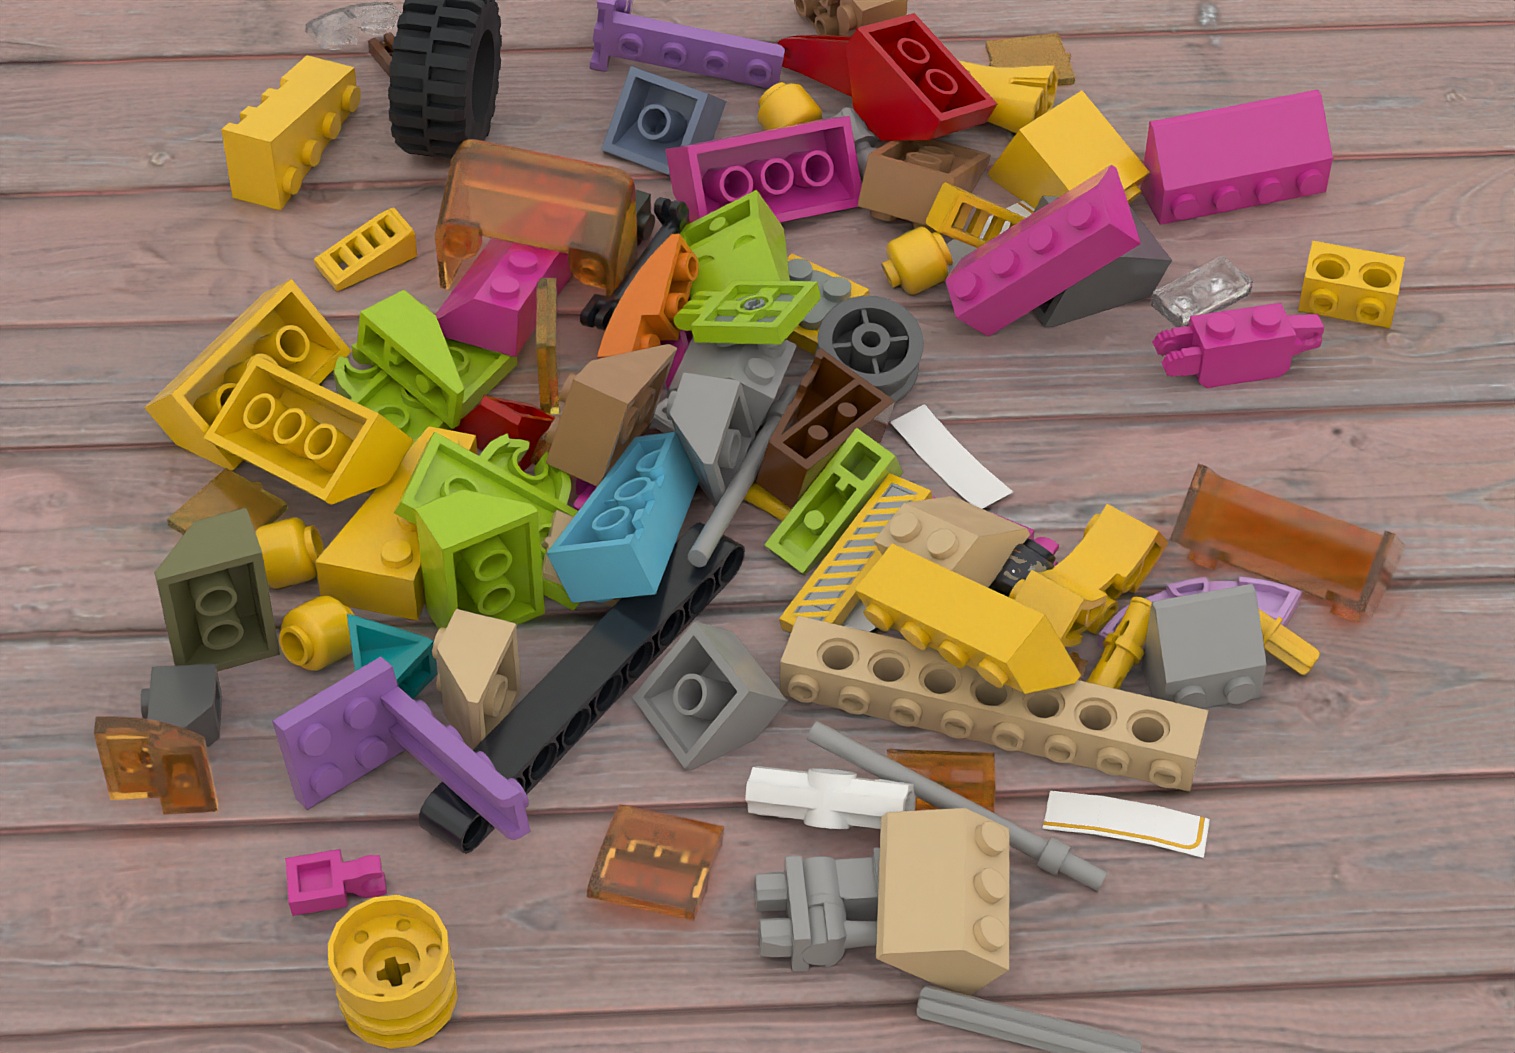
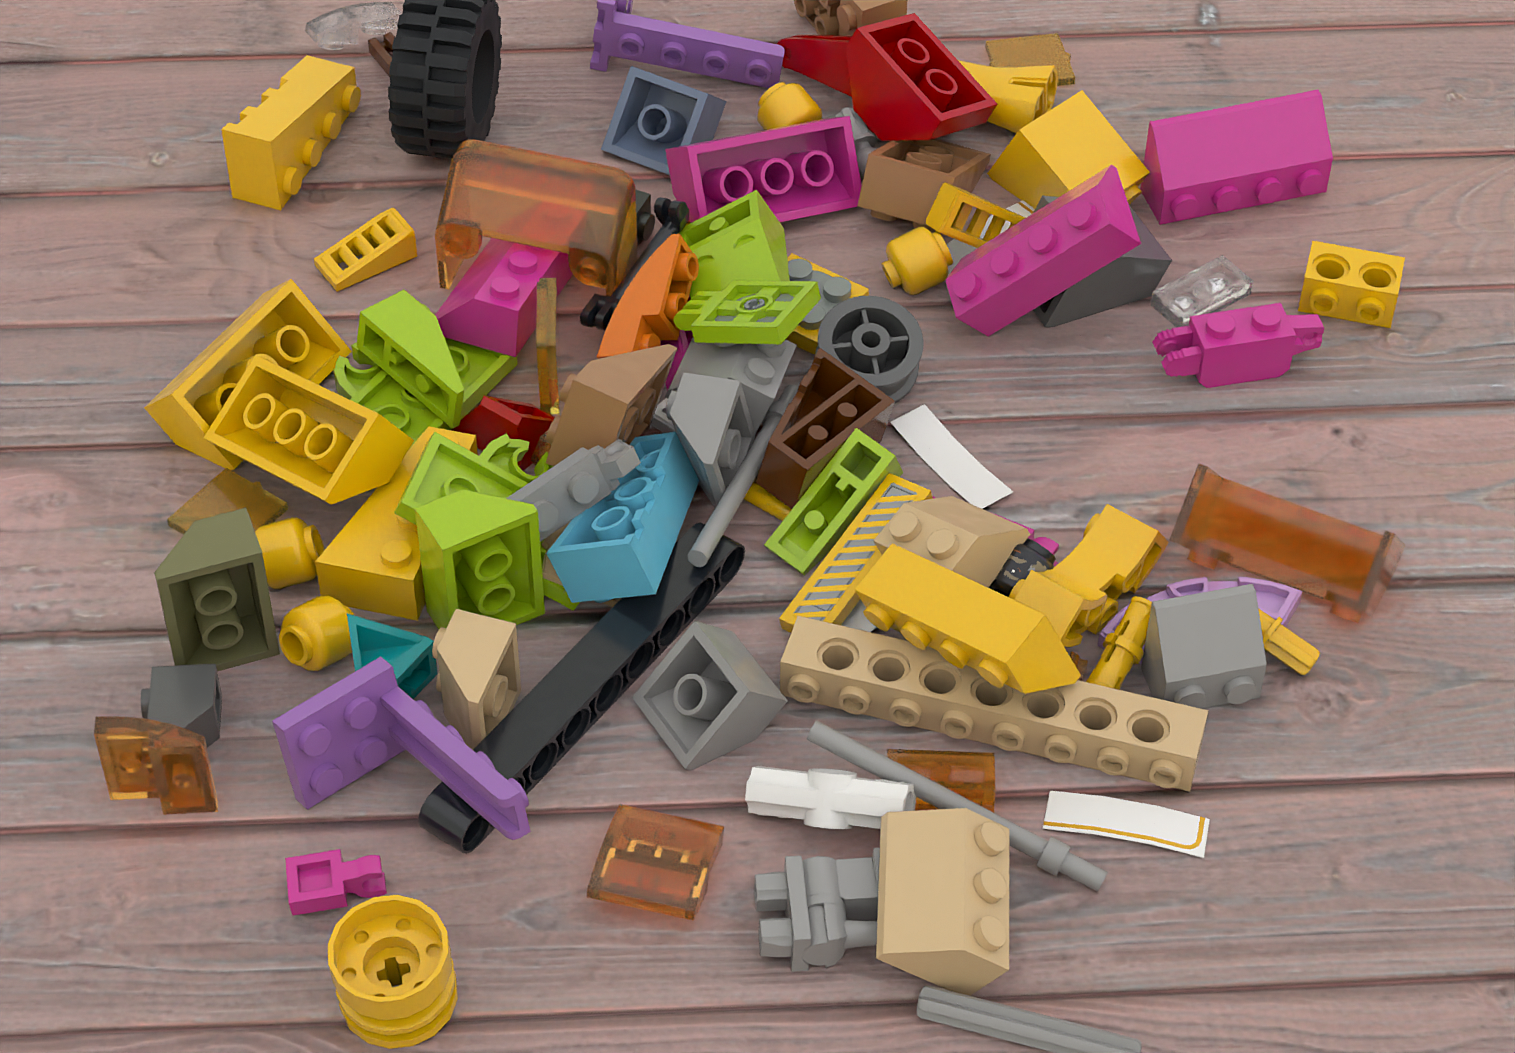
(577, 484): none -> light grey hinge

